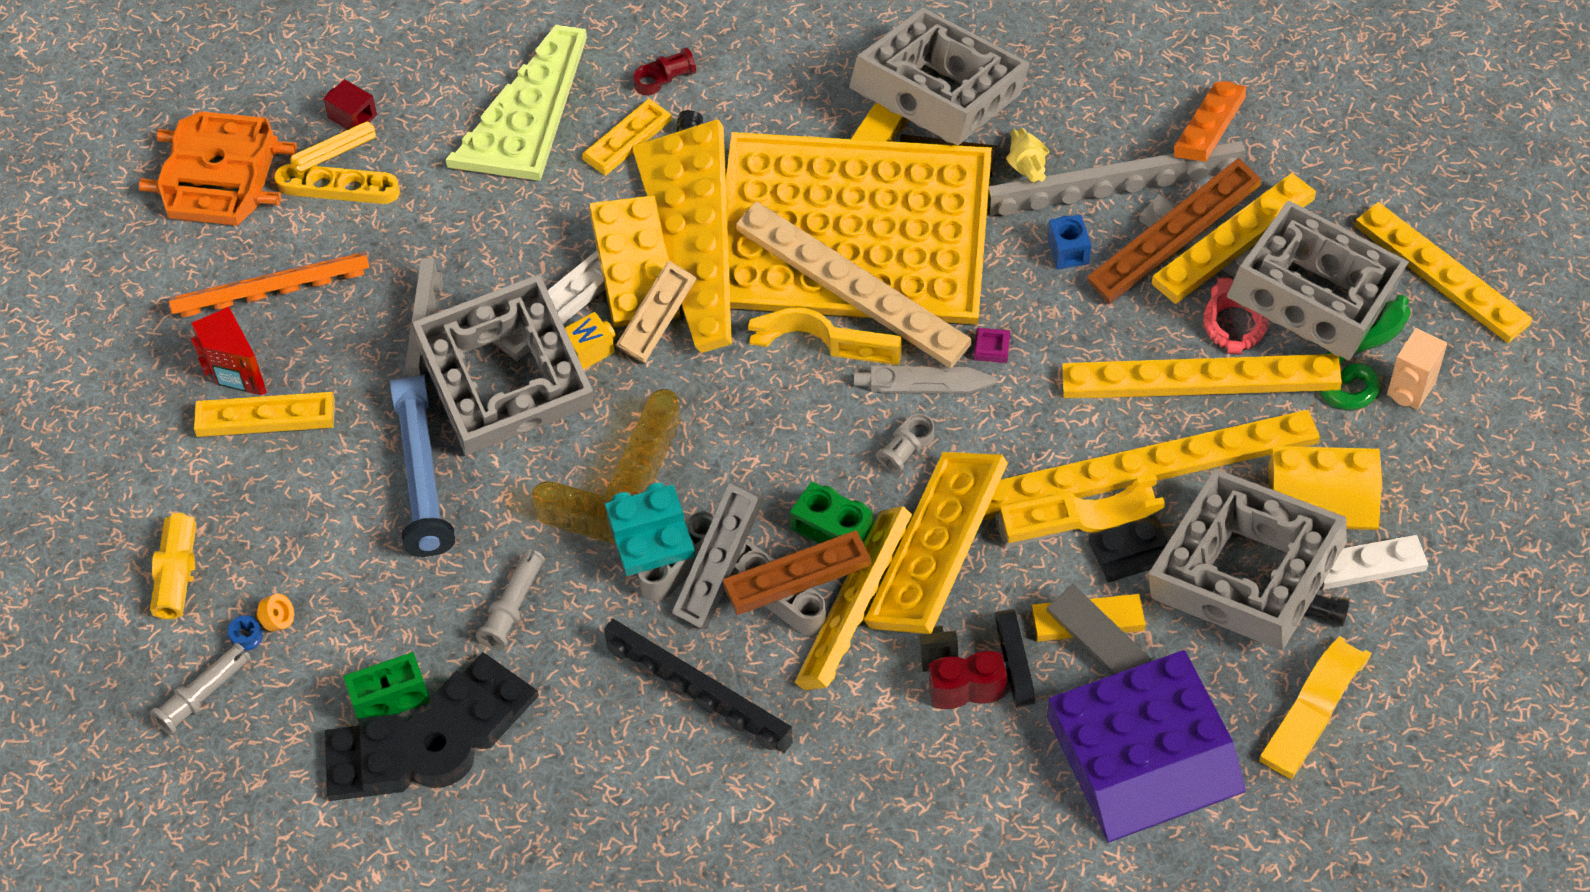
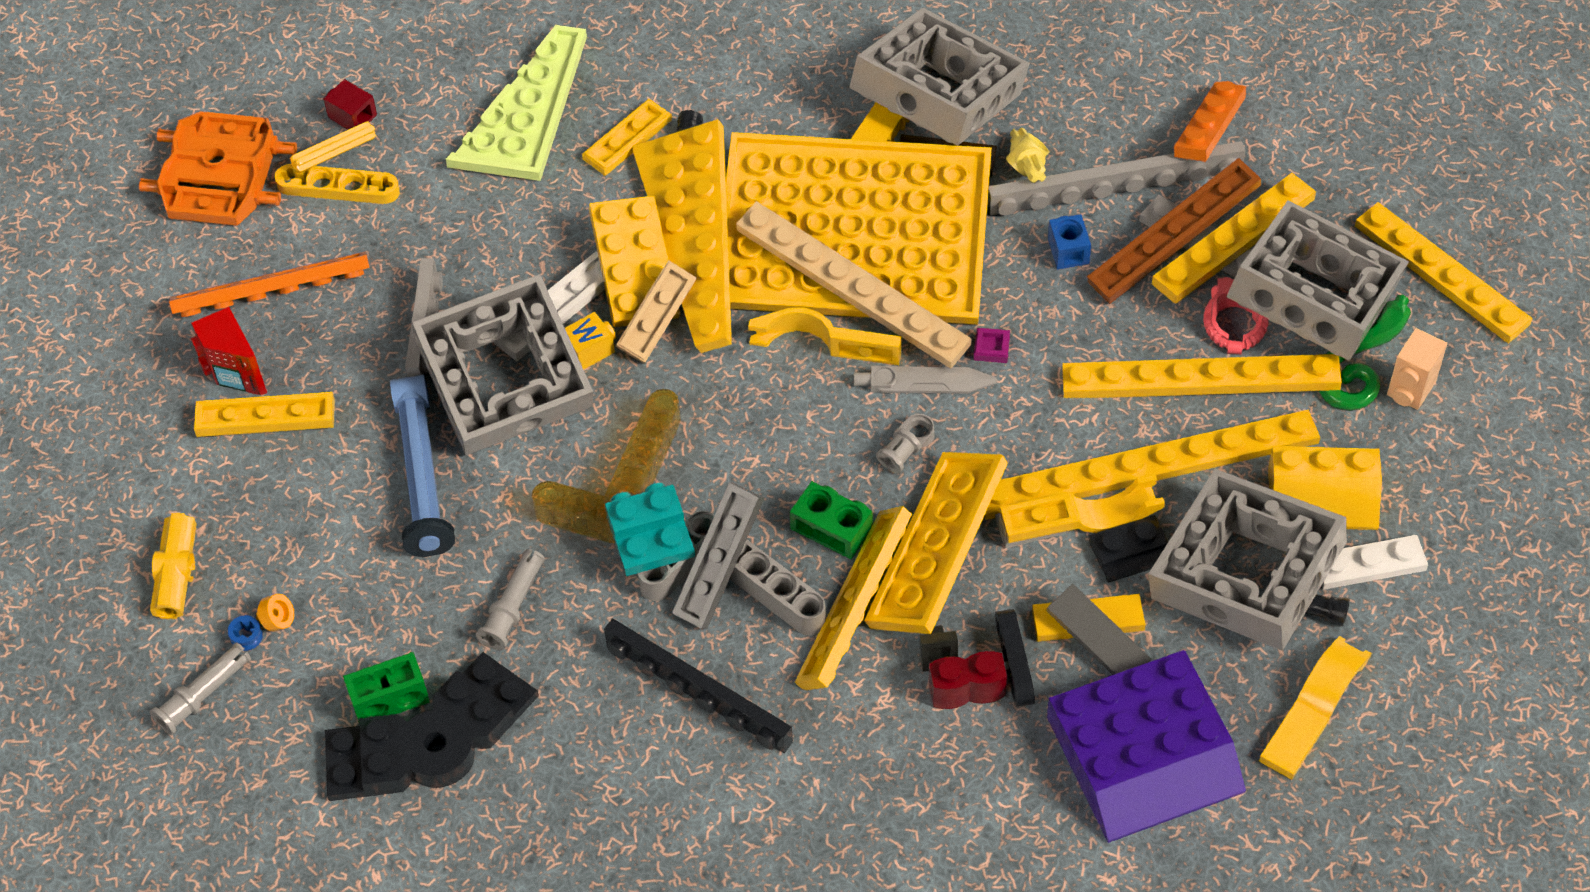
(663, 71): dark red connector -> none
(796, 572): dark orange plate -> none

